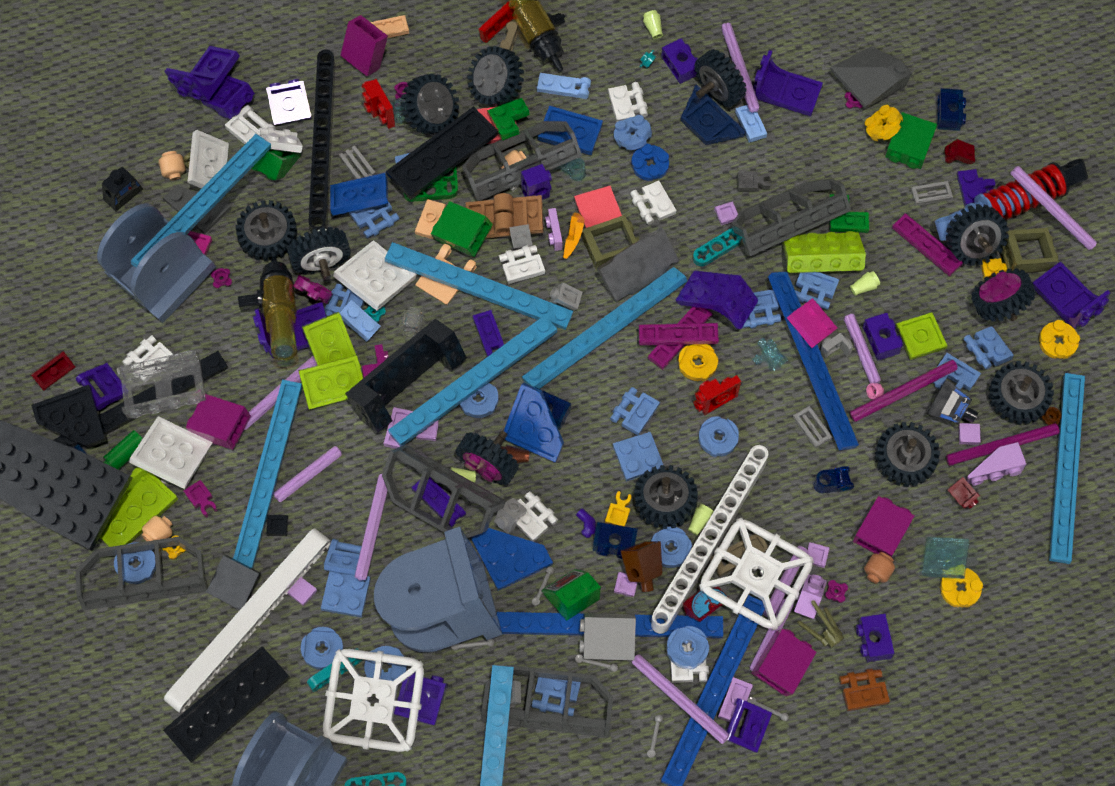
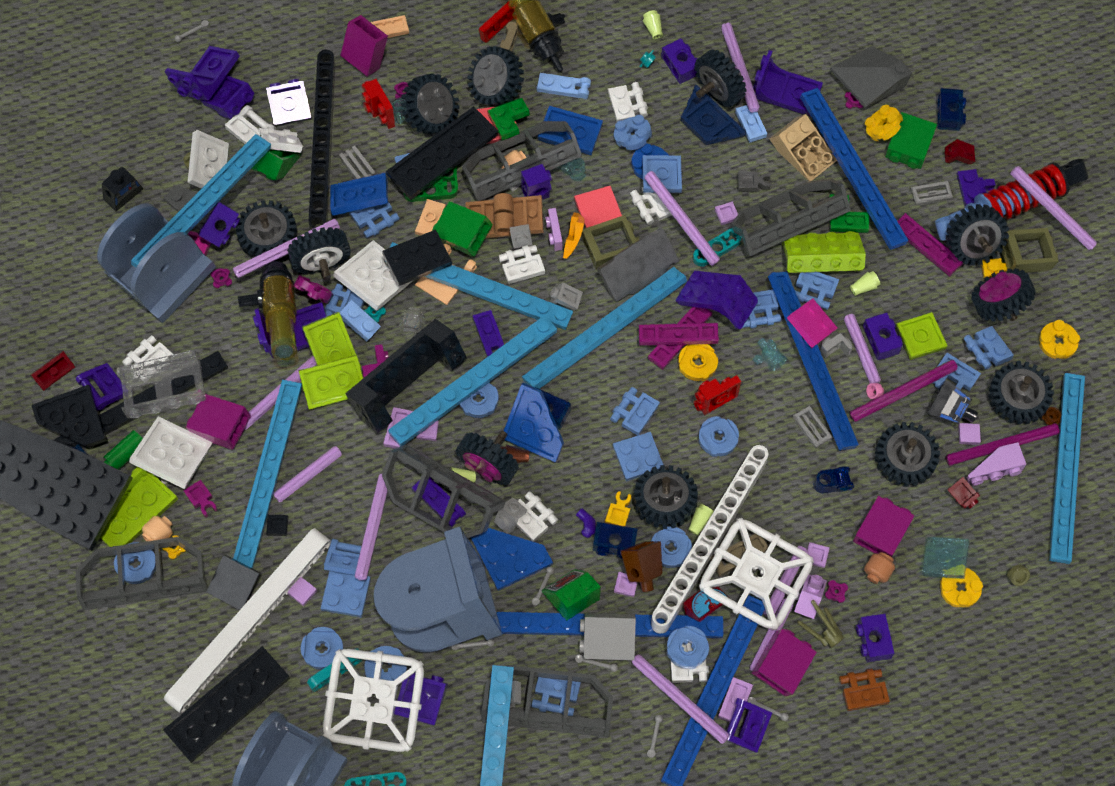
(172, 165): light nougat head -> none
(205, 24): none -> light grey hinge
(219, 212): none -> dark purple brick
(273, 254): none -> lavender axle
(417, 257): none -> black plate
(666, 169): none -> medium blue plate
(682, 218): none -> lavender axle
(803, 147): none -> tan slope
(854, 169): none -> blue plate
(1018, 575): none -> olive tile
(1069, 296): dark purple bracket -> none

